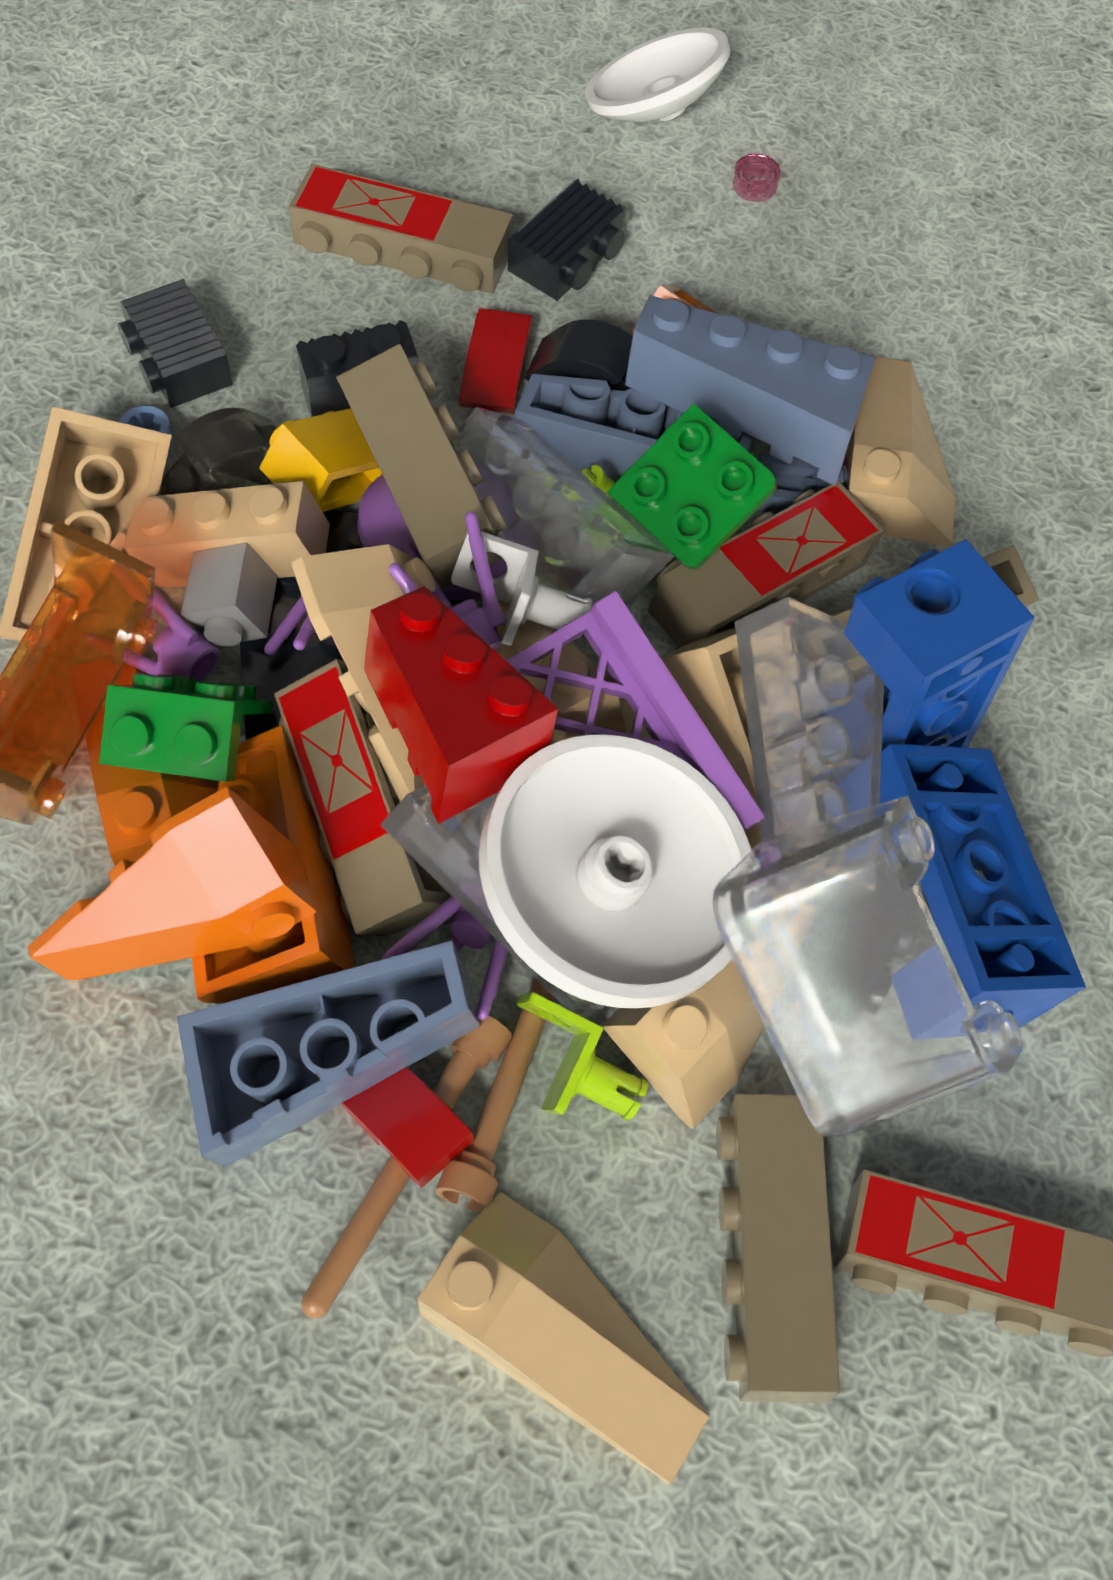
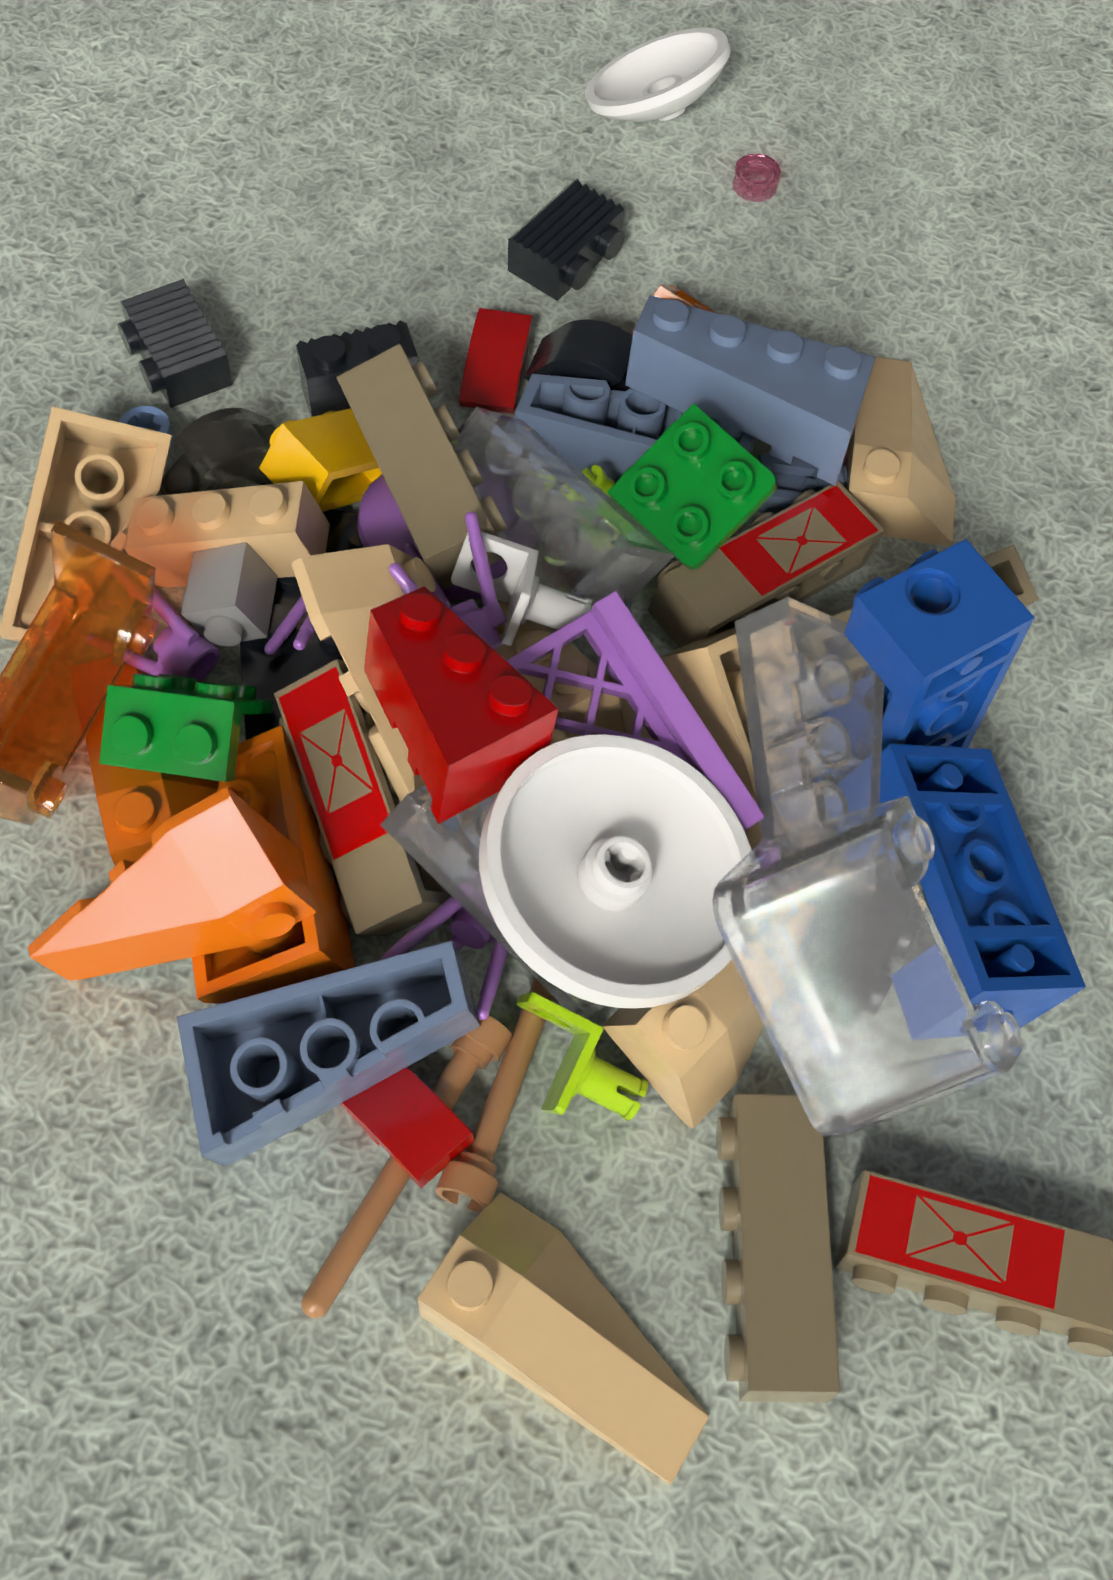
(401, 228): dark tan brick -> none

